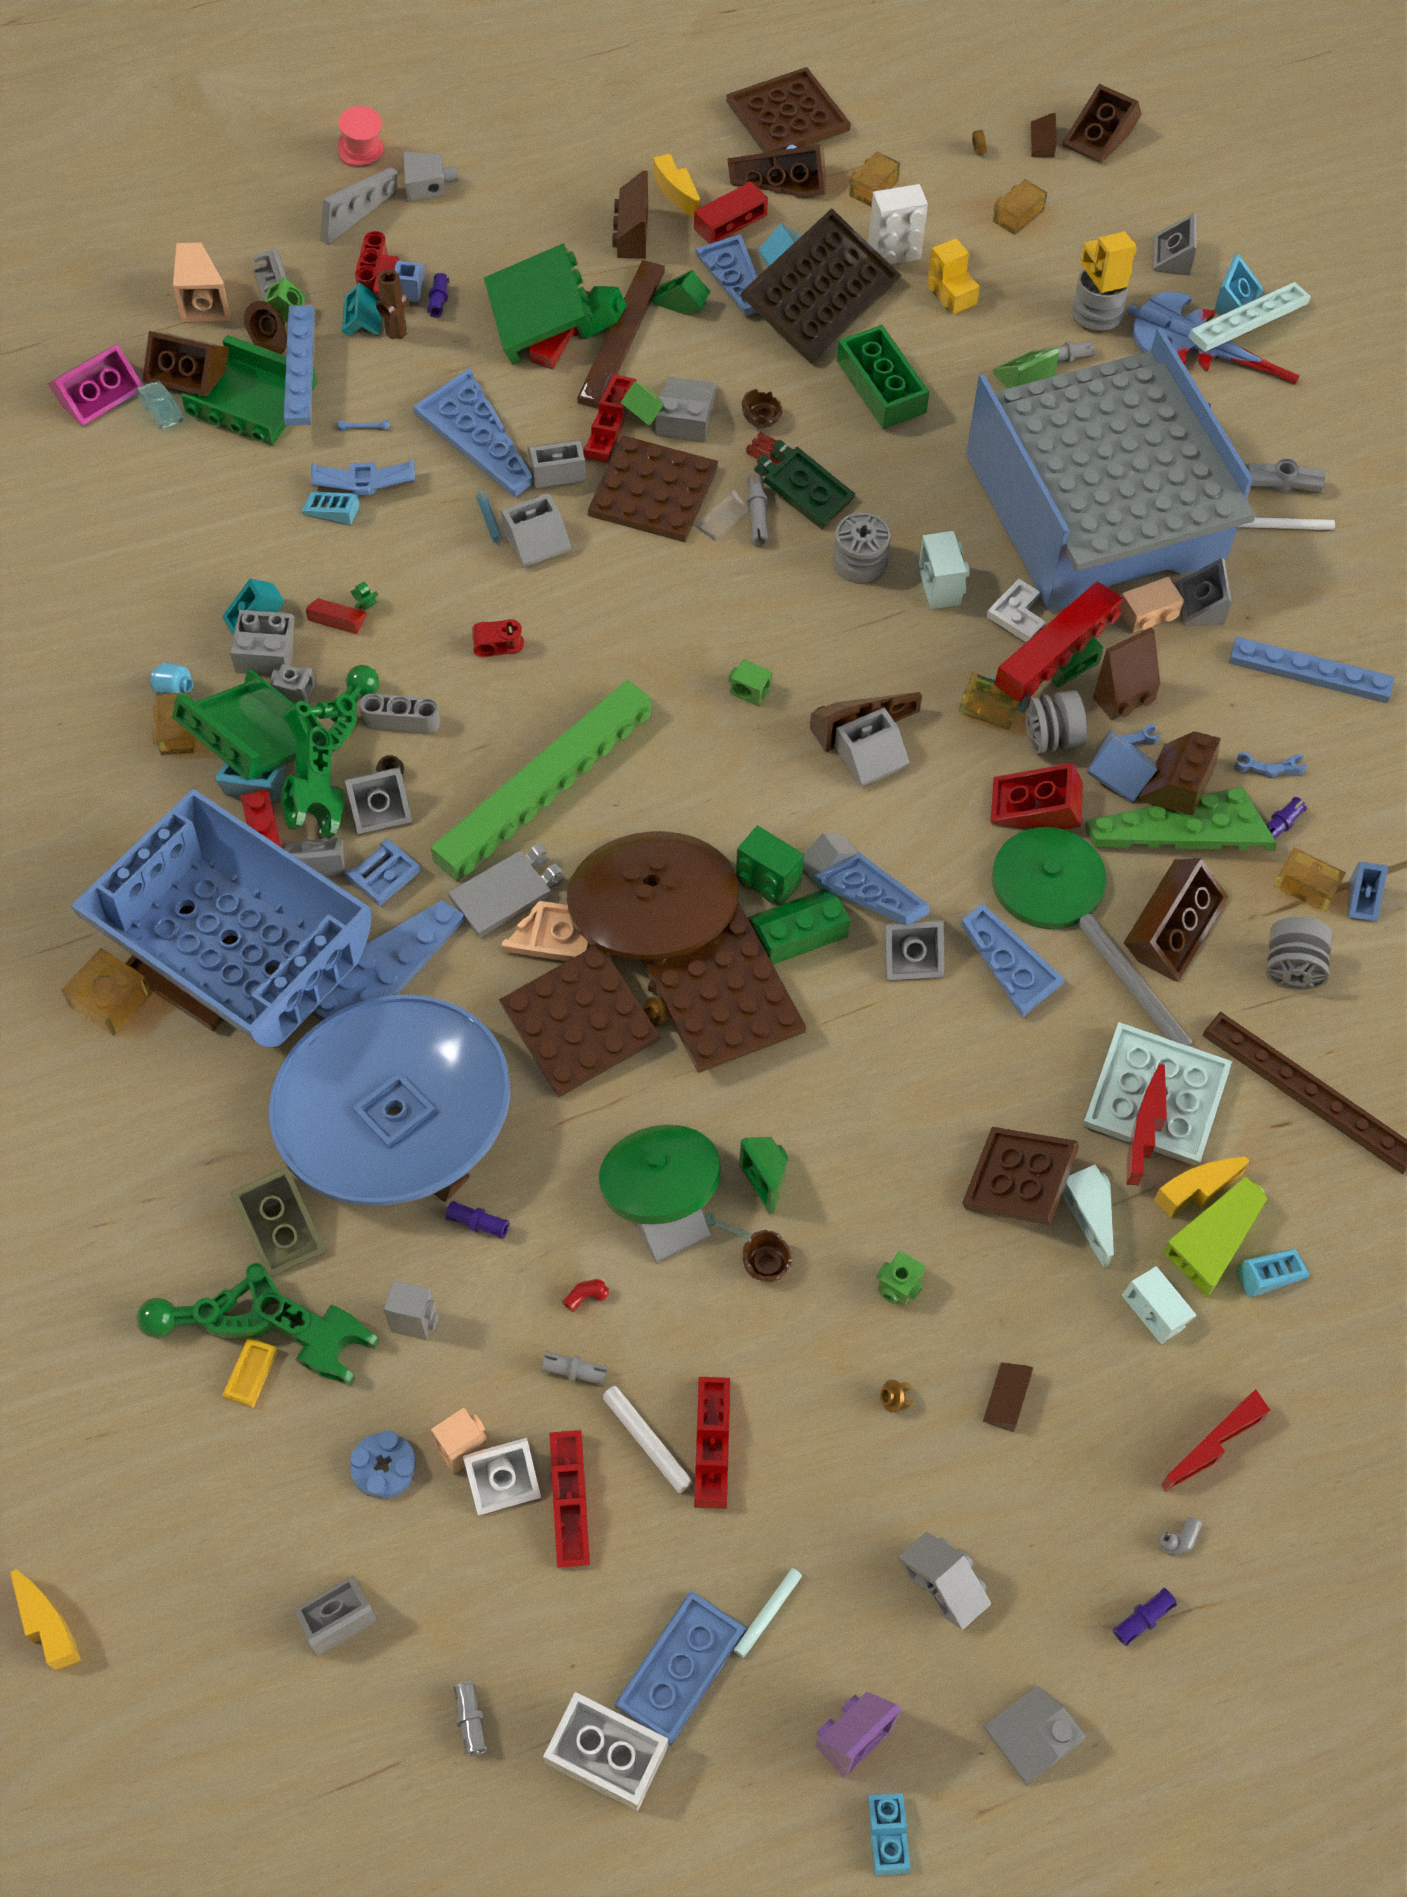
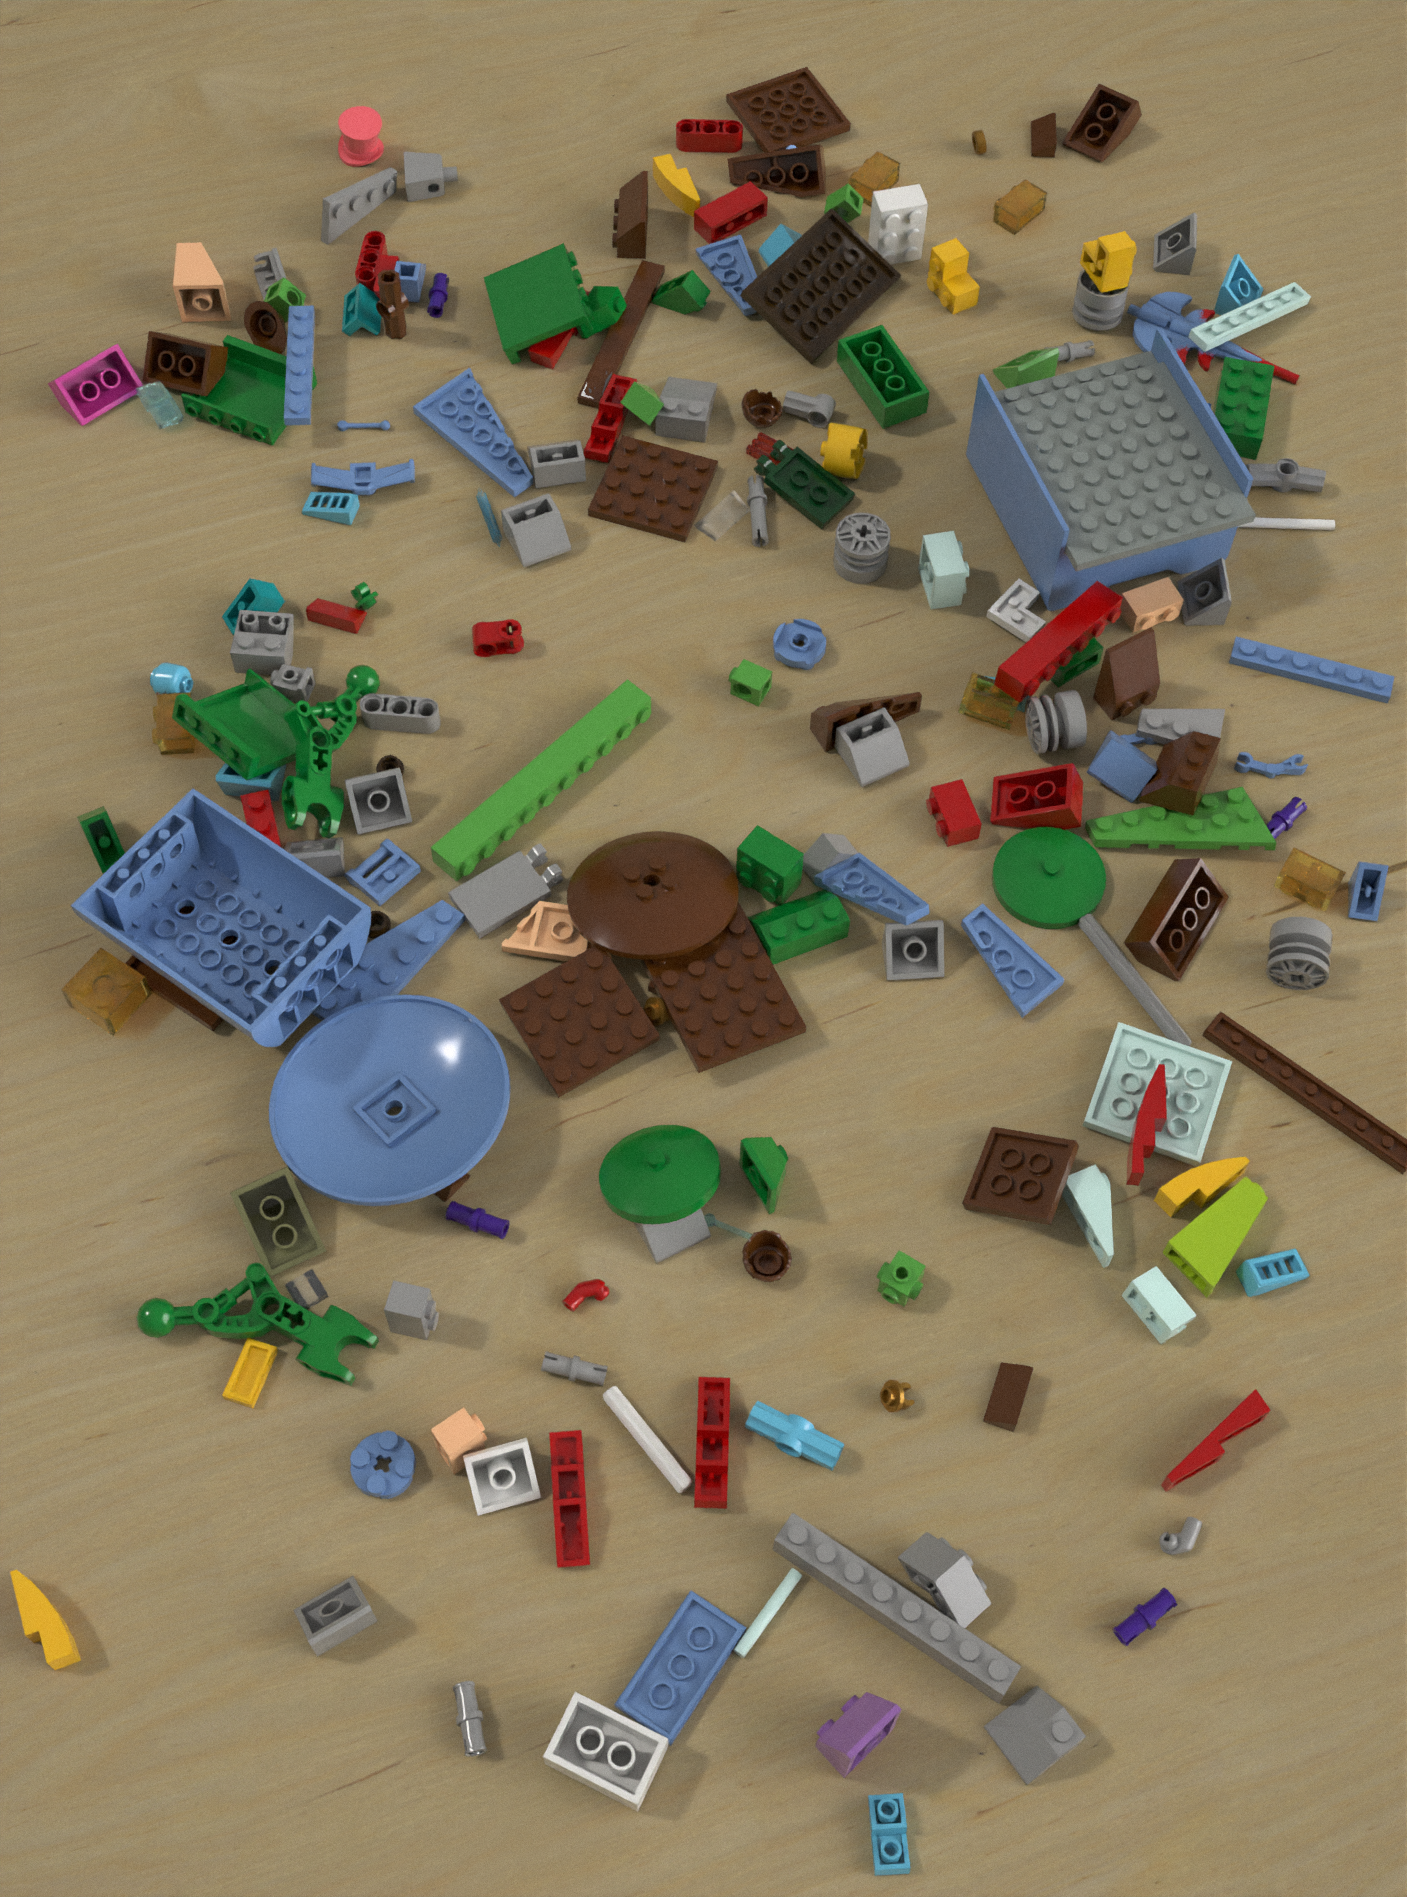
(101, 837): none -> green slope
(306, 1290): none -> clear tile
(382, 919): none -> dark brown plate
(709, 135): none -> red beam
(794, 1435): none -> medium azure piece
(795, 656): none -> medium blue plate
(816, 409): none -> light grey piece
(844, 450): none -> yellow brick
(845, 202): none -> bright green brick
(896, 1608): none -> light grey brick
(953, 813): none -> red brick
(1171, 724): none -> light grey wing
(1243, 403): none -> green brick

